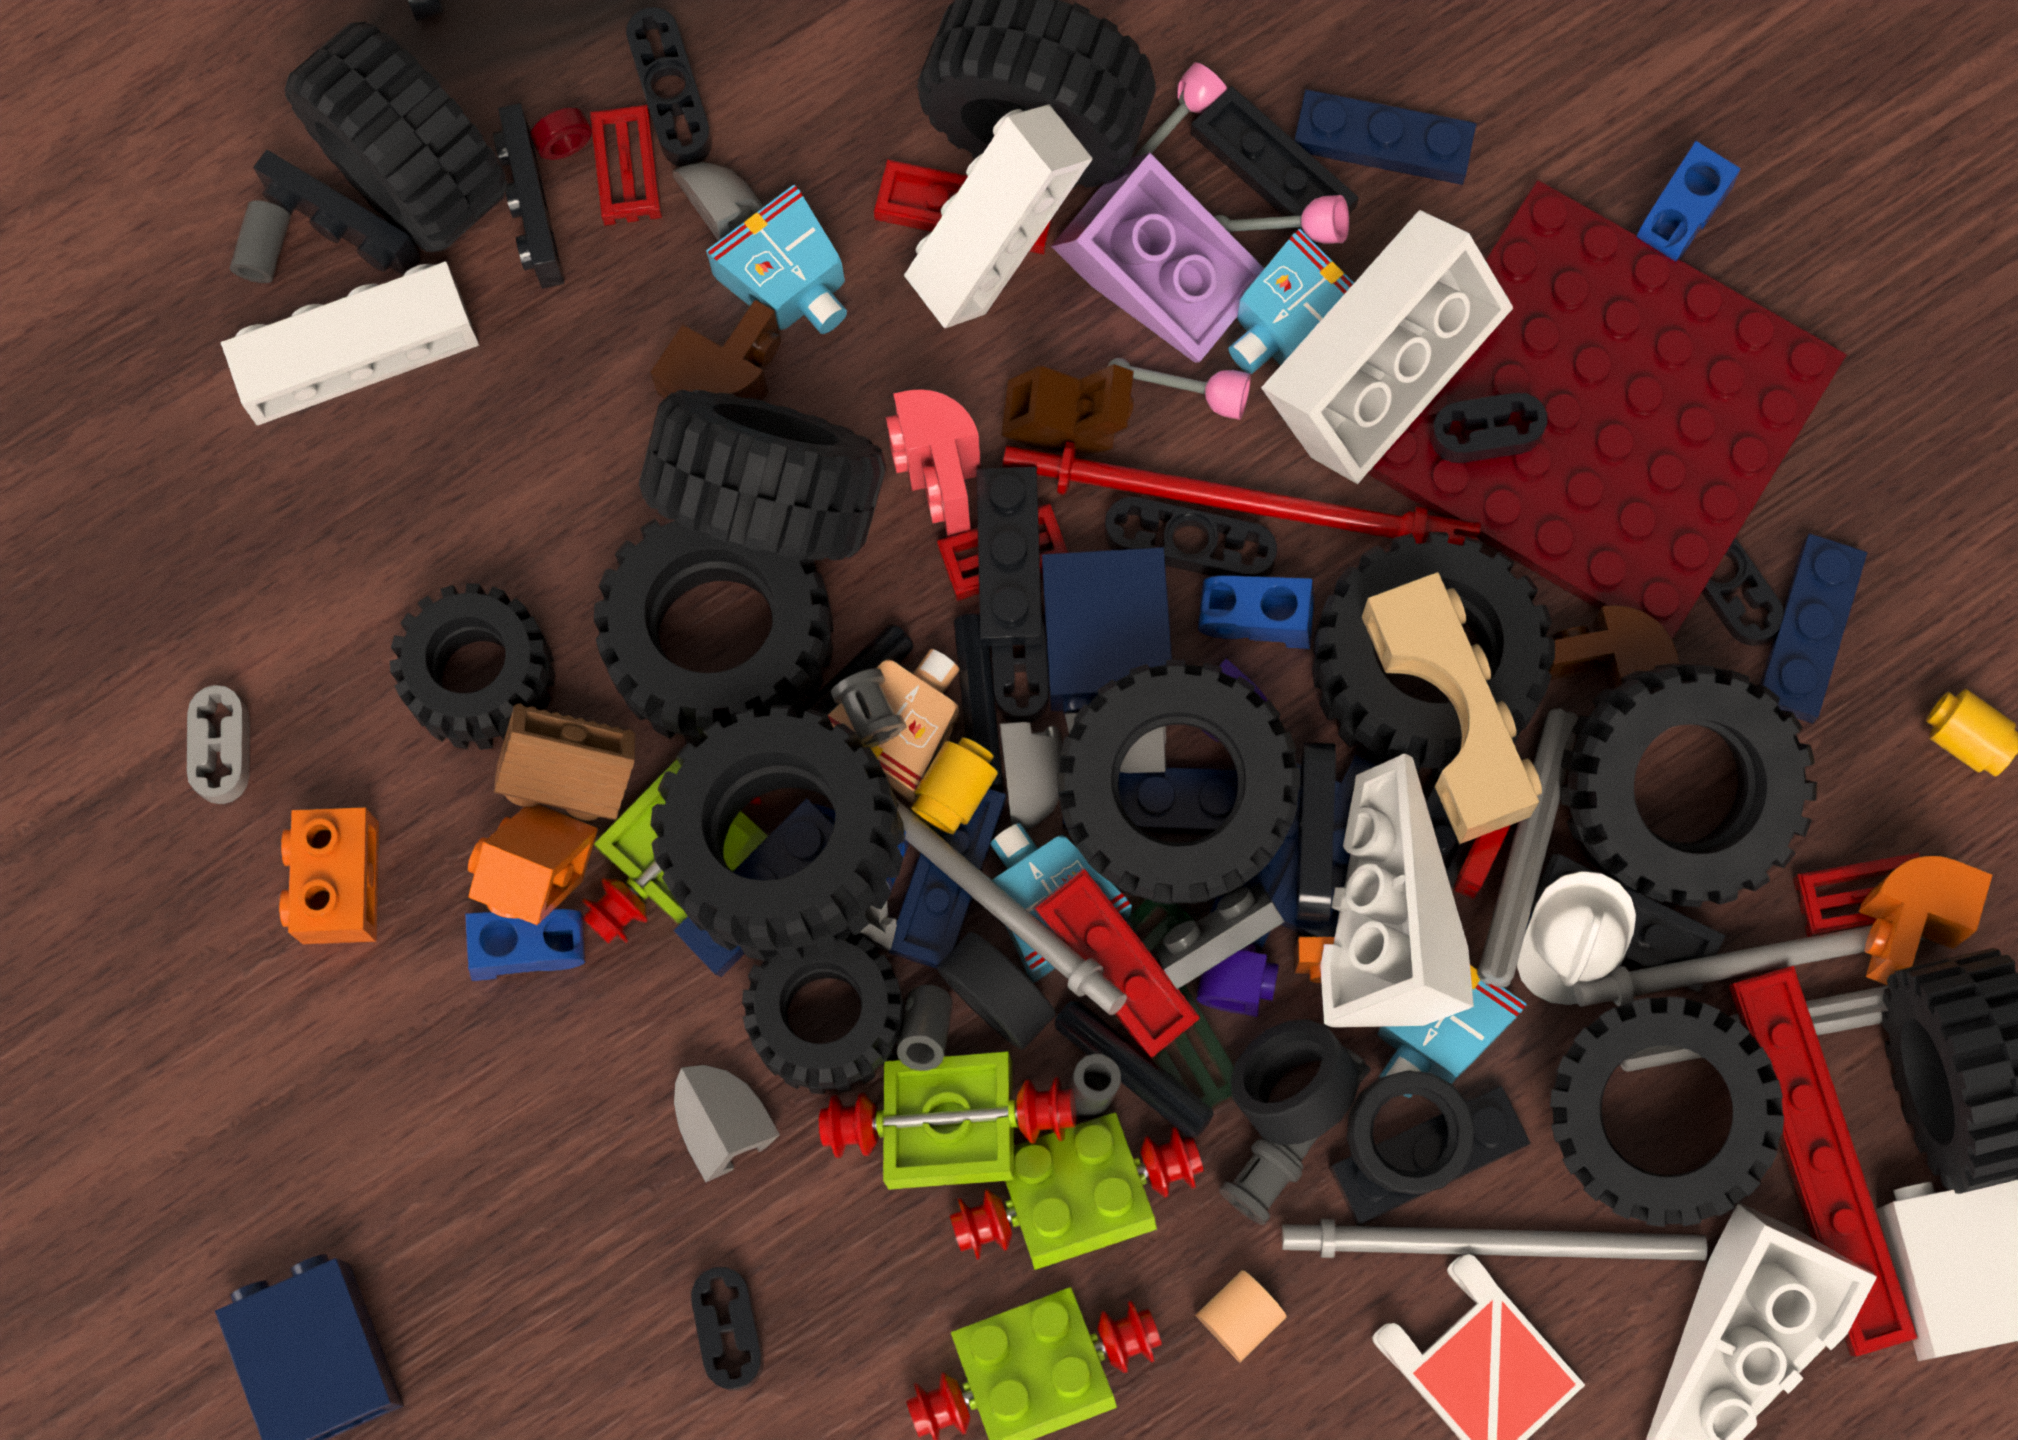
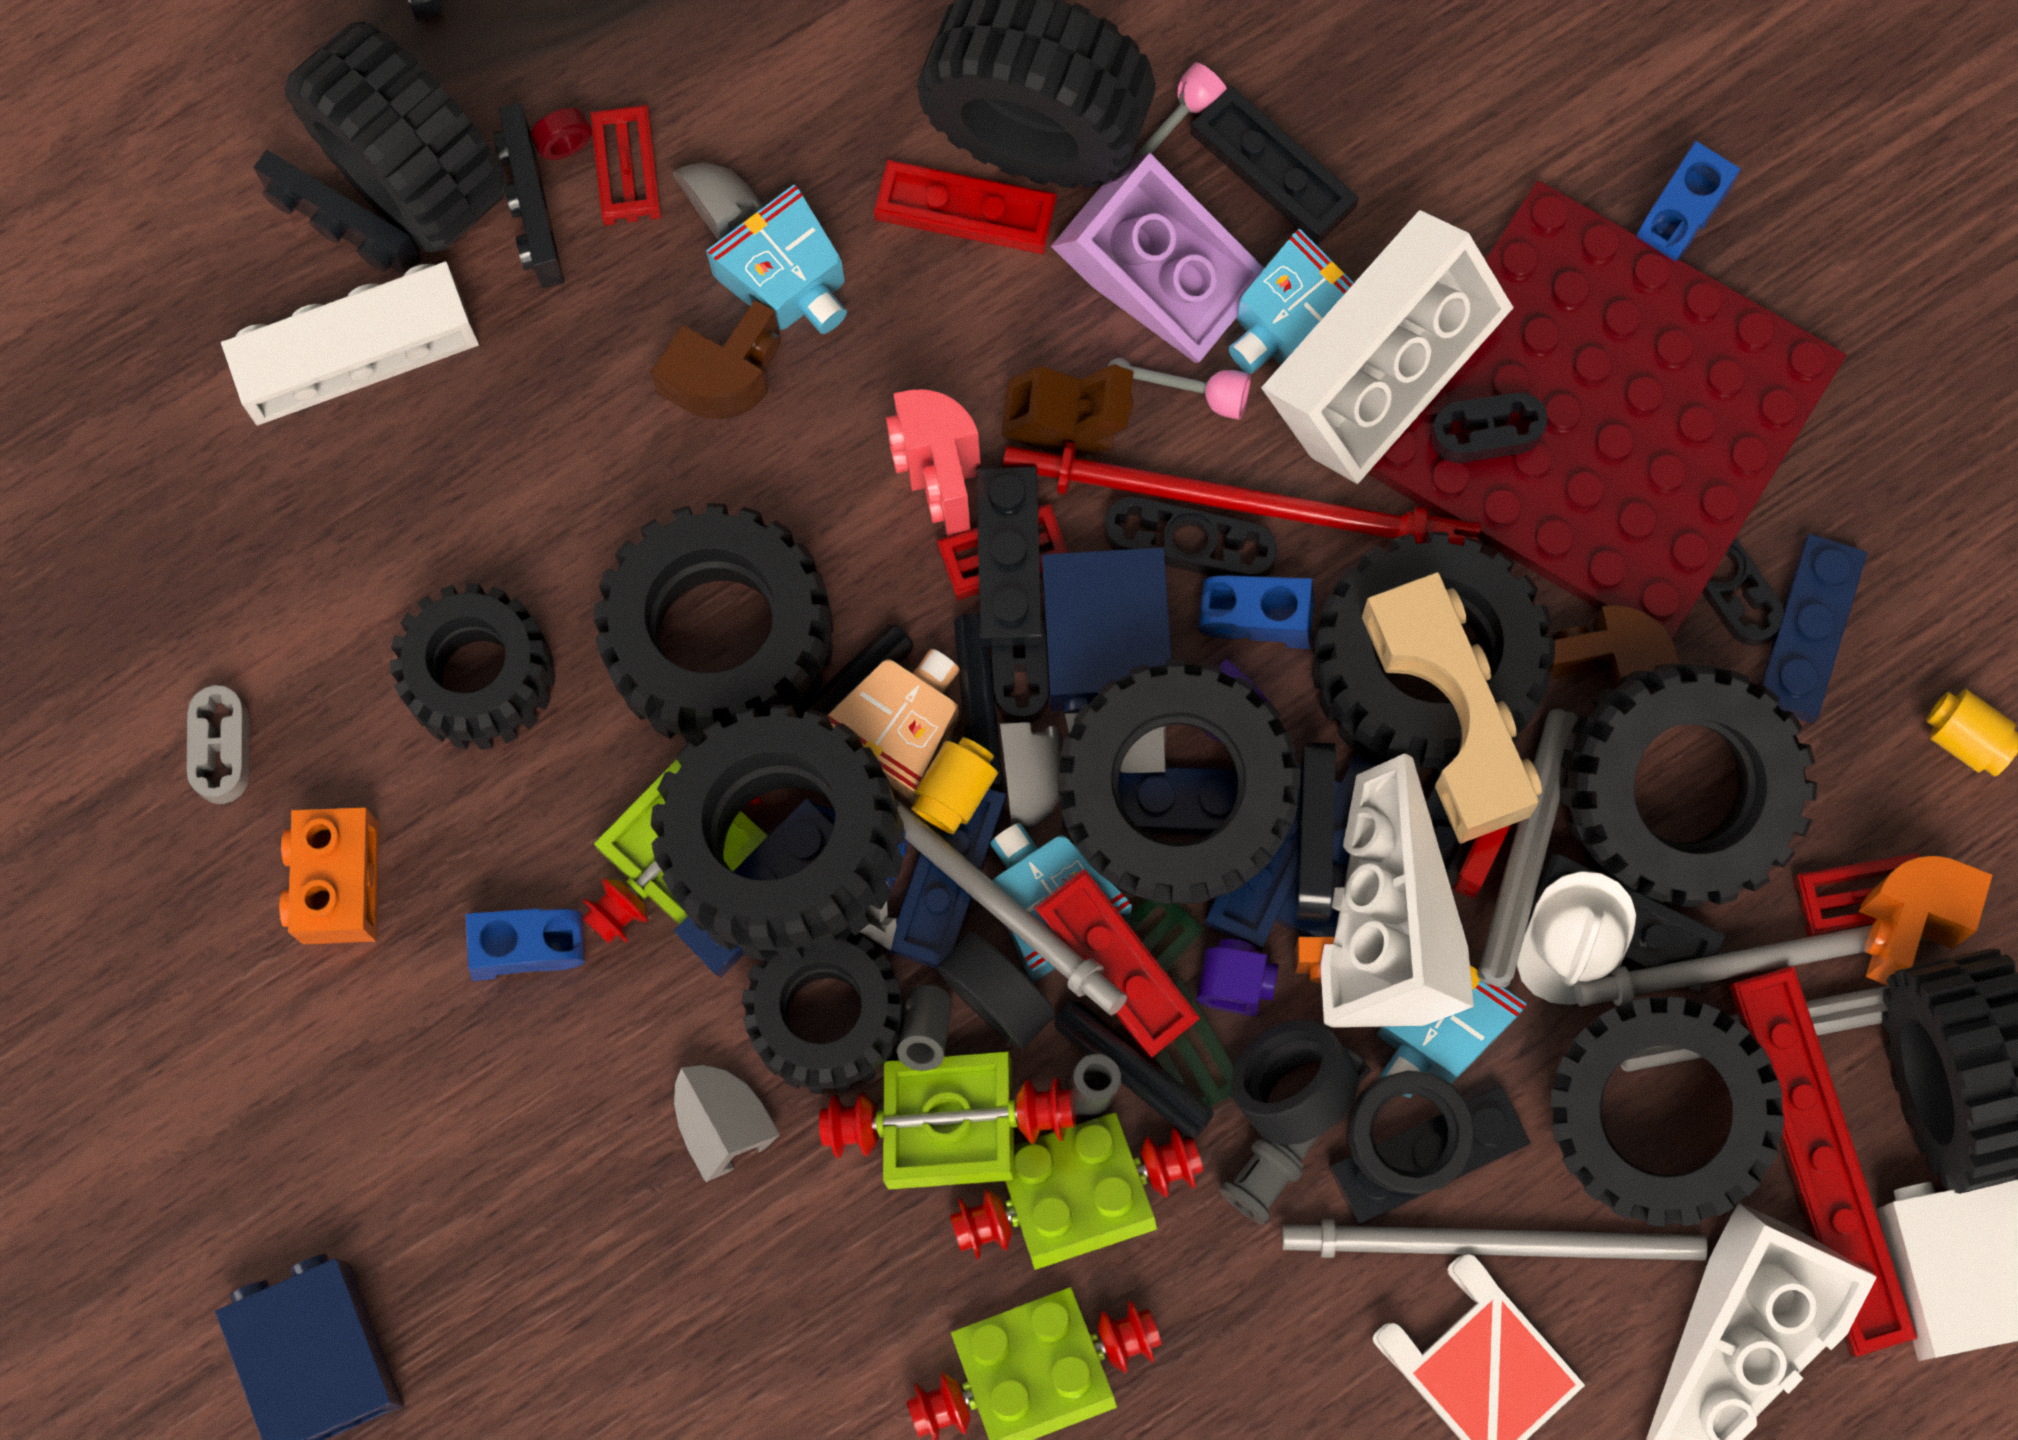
(260, 241): dark grey piece -> none
(530, 863): orange brick -> none
(564, 763): medium nougat brick -> none
(674, 64): black beam -> none
(712, 1332): black beam -> none
(761, 475): black tyre -> none
(866, 689): dark grey bush -> none
(997, 214): white brick -> none
(1200, 945): dark grey plate -> none
(1241, 1315): light nougat brick -> none
(1322, 221): bright pink hinge -> none
(1385, 137): dark blue plate -> none

